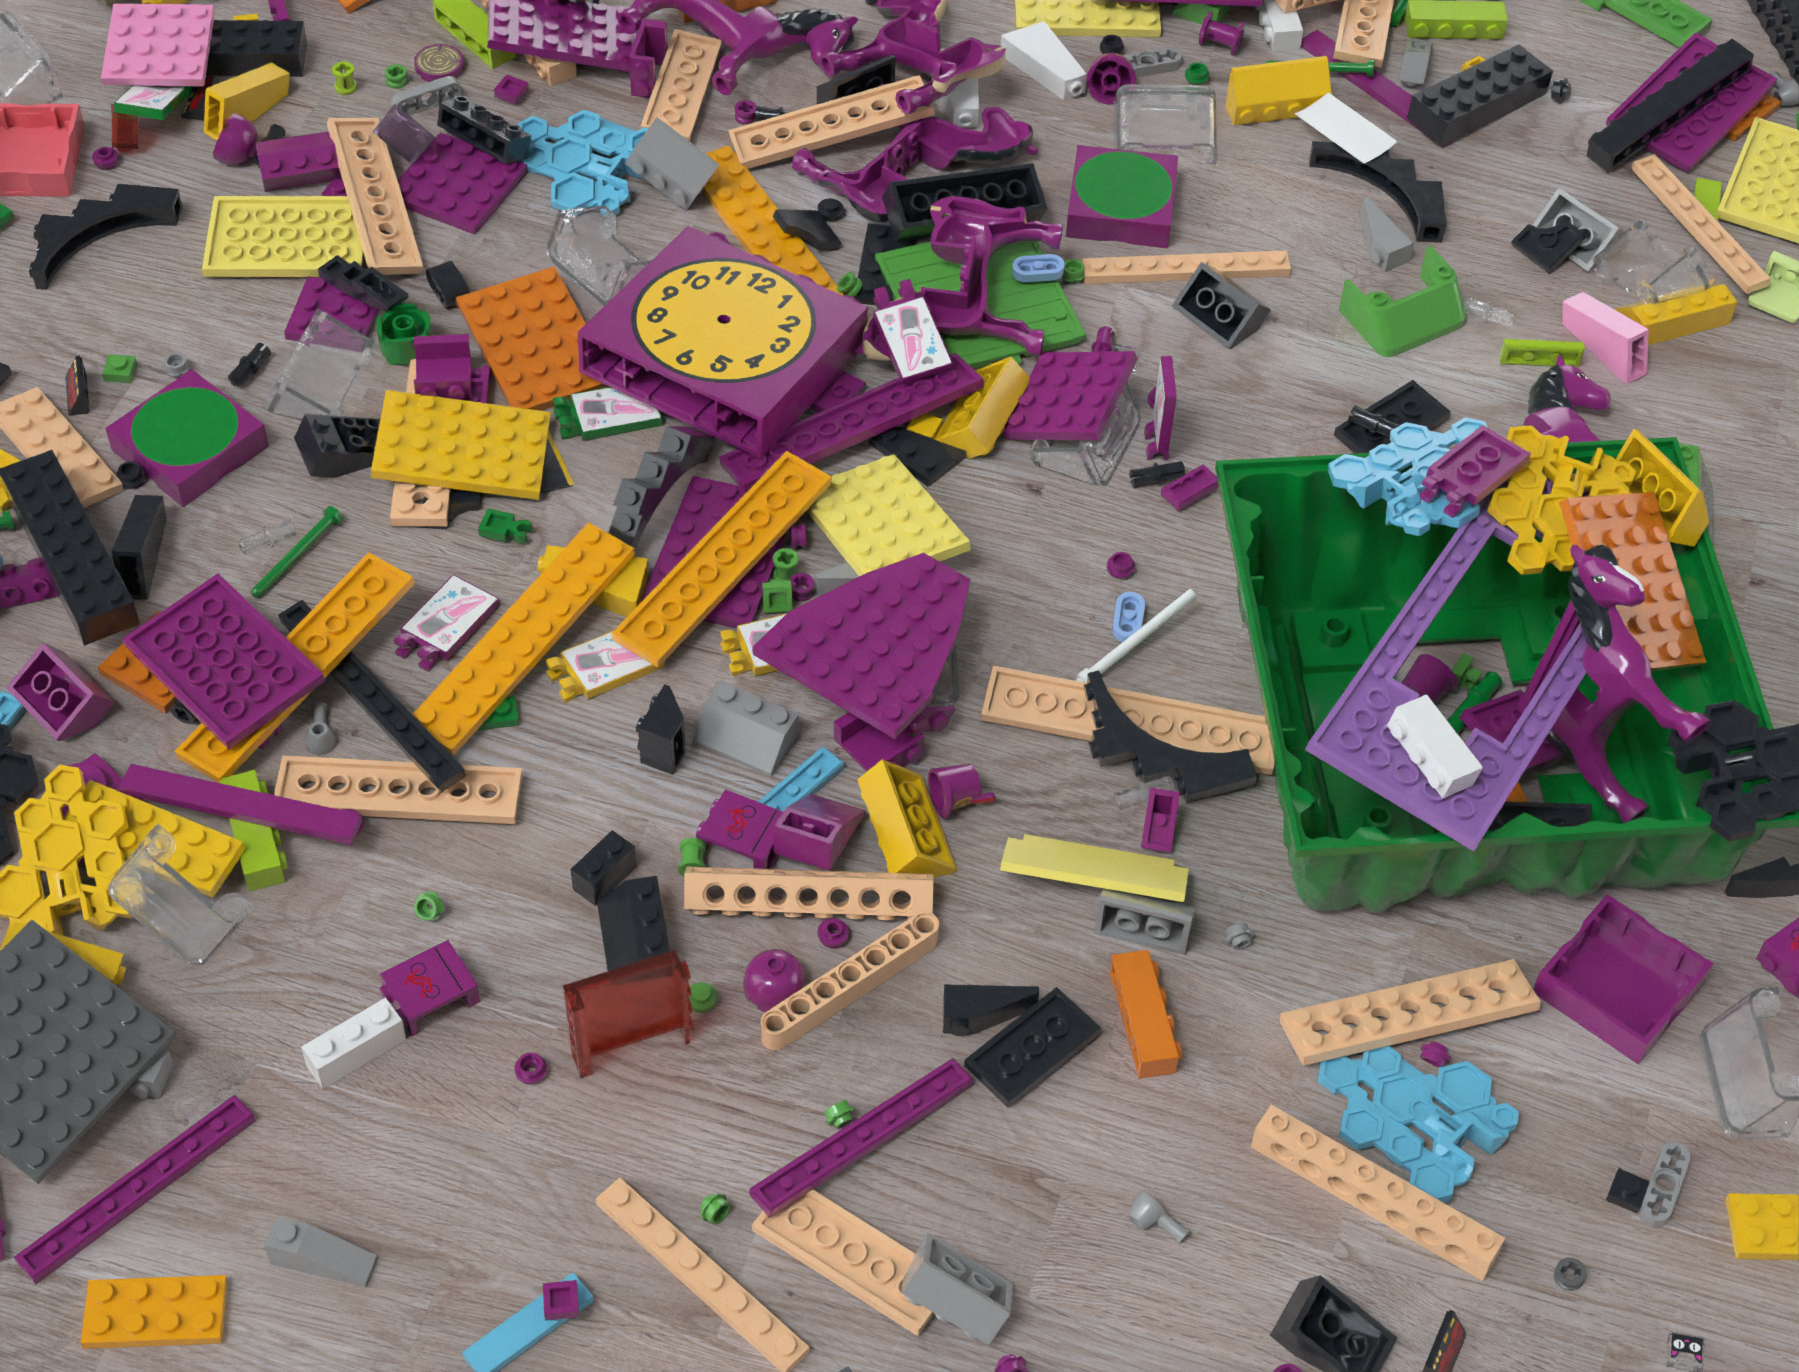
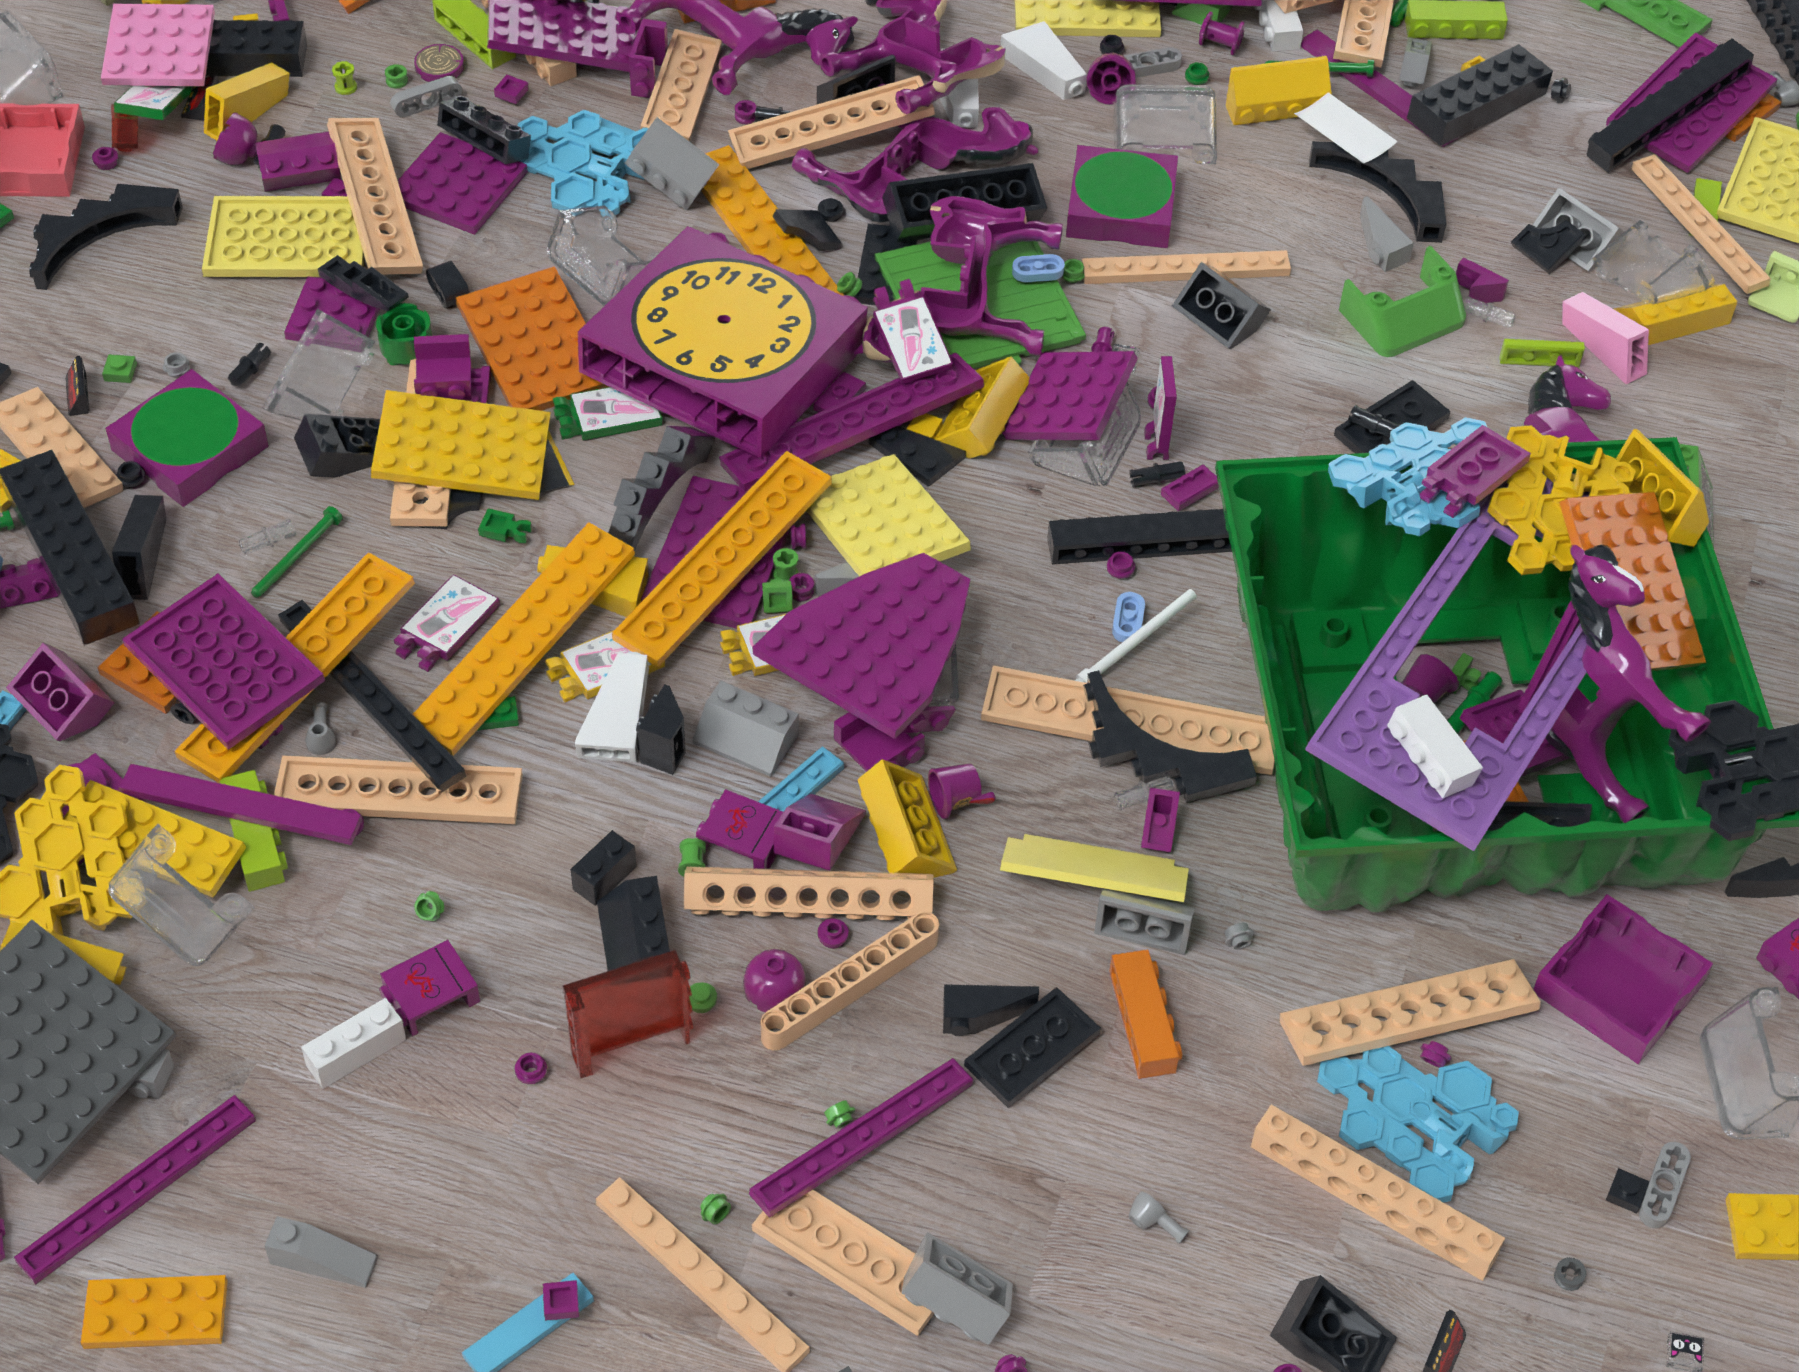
(403, 134): clear purple slope -> none
(612, 720): none -> white slope
(1138, 535): none -> black brick
(1481, 282): none -> magenta slope

